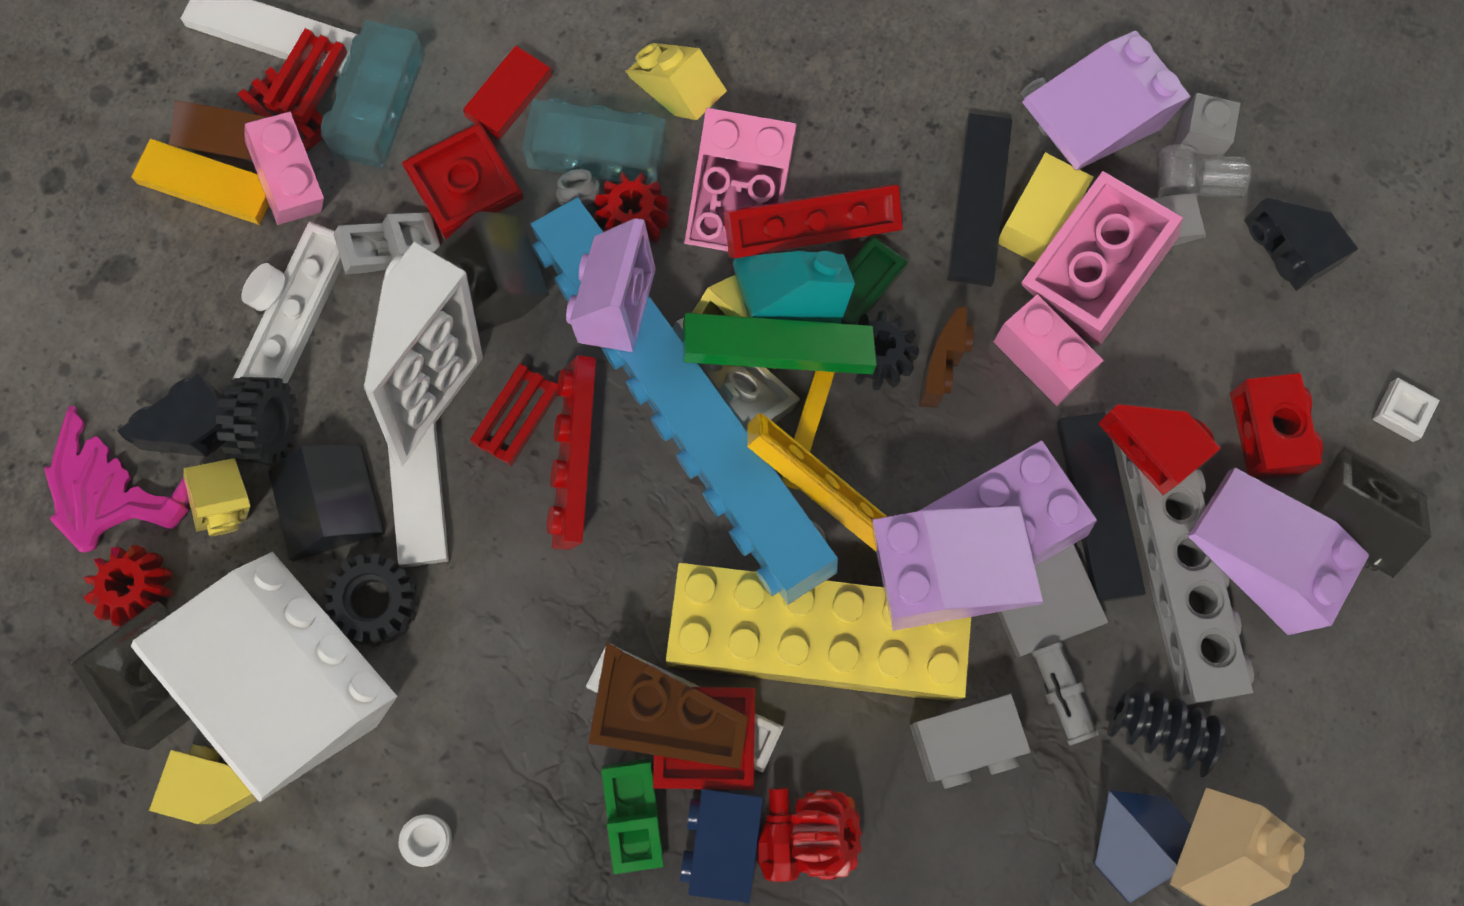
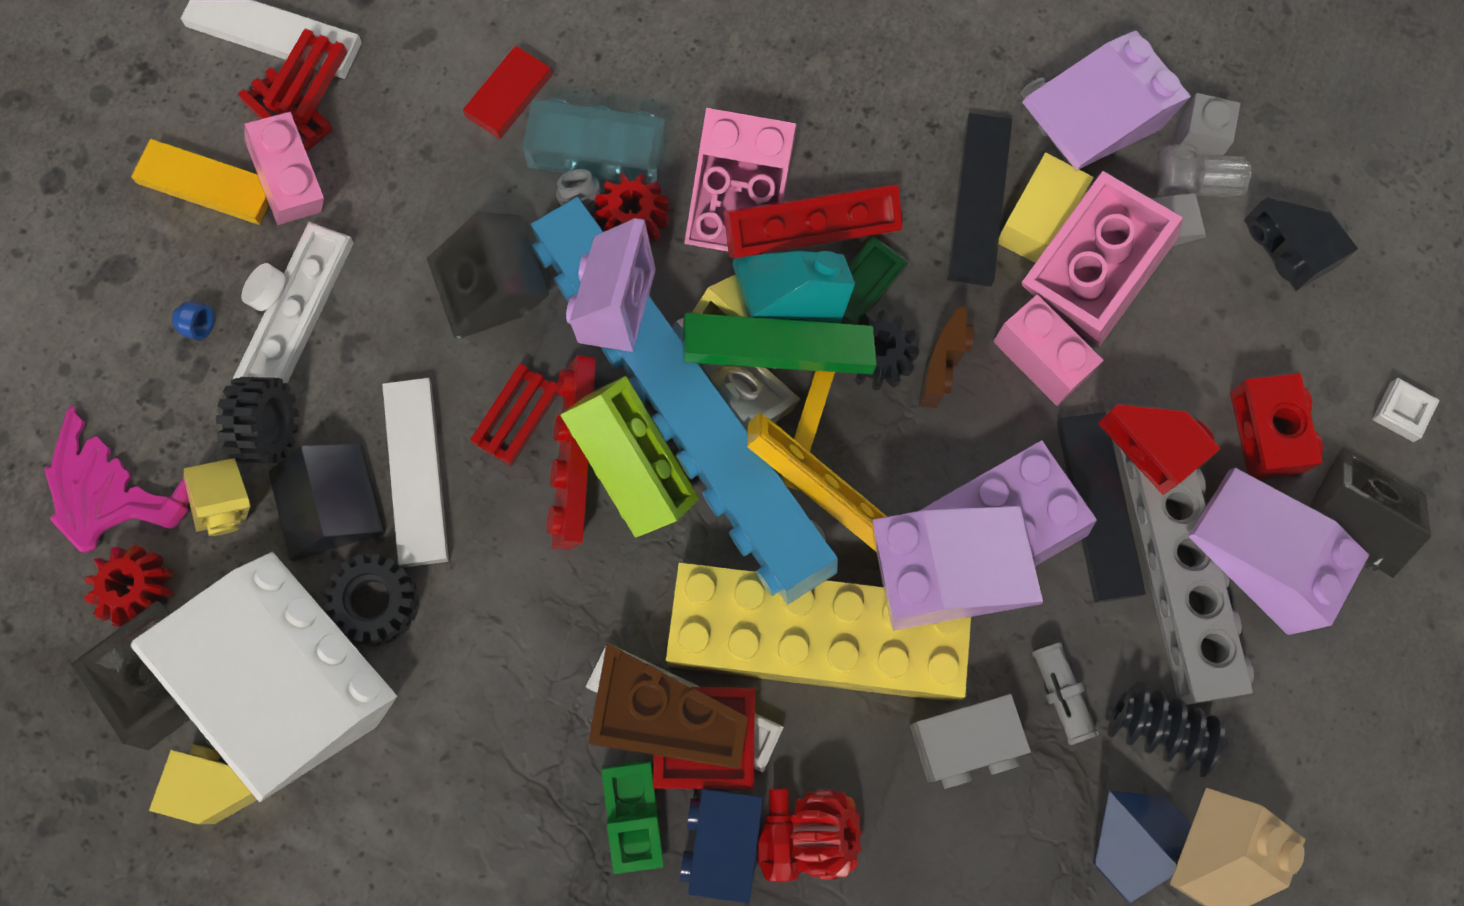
(179, 421): black slope -> none
(193, 320): none -> blue hinge
(210, 129): reddish brown slope -> none
(373, 94): clear light blue brick -> none
(373, 246): light grey slope -> none
(420, 347): white slope -> none
(425, 840): white tile -> none
(462, 178): red tile -> none
(630, 457): none -> lime brick
(677, 79): light yellow slope -> none
(1066, 610): light grey tile -> none

